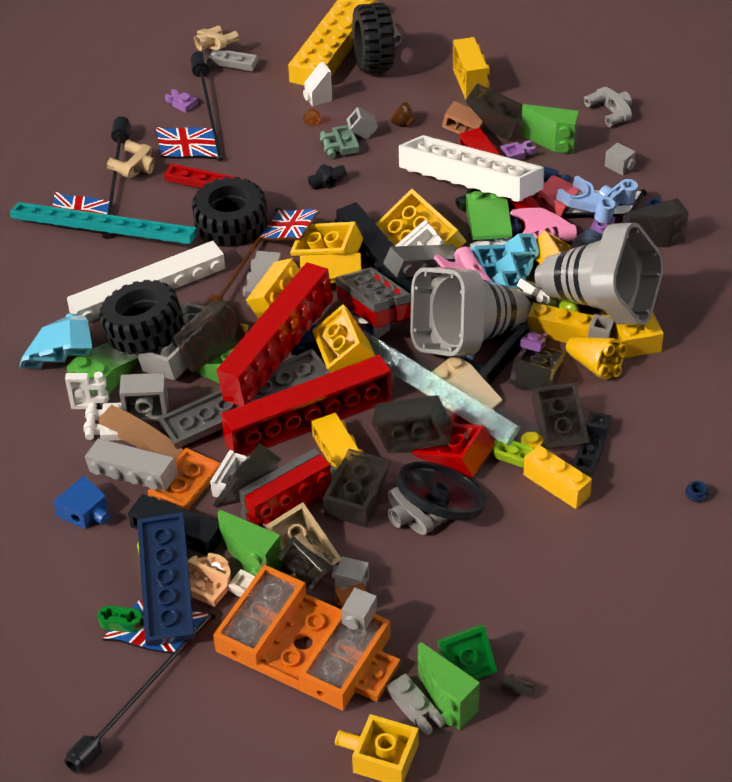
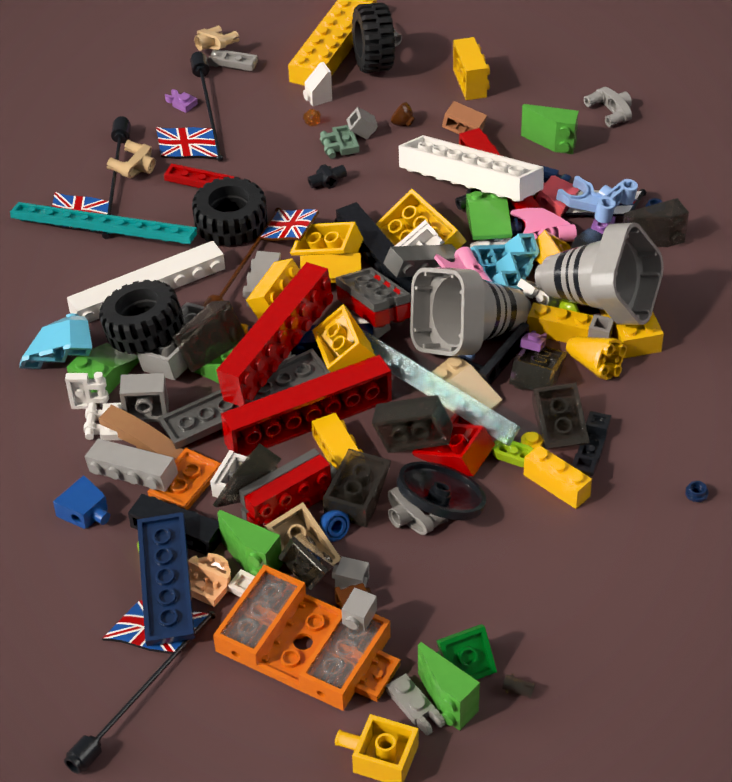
(120, 619): green beam -> none
(334, 525): none -> blue brick
(495, 110): clear smoke slope -> none
(518, 151): medium lavender plate -> none
(620, 159): light grey brick -> none

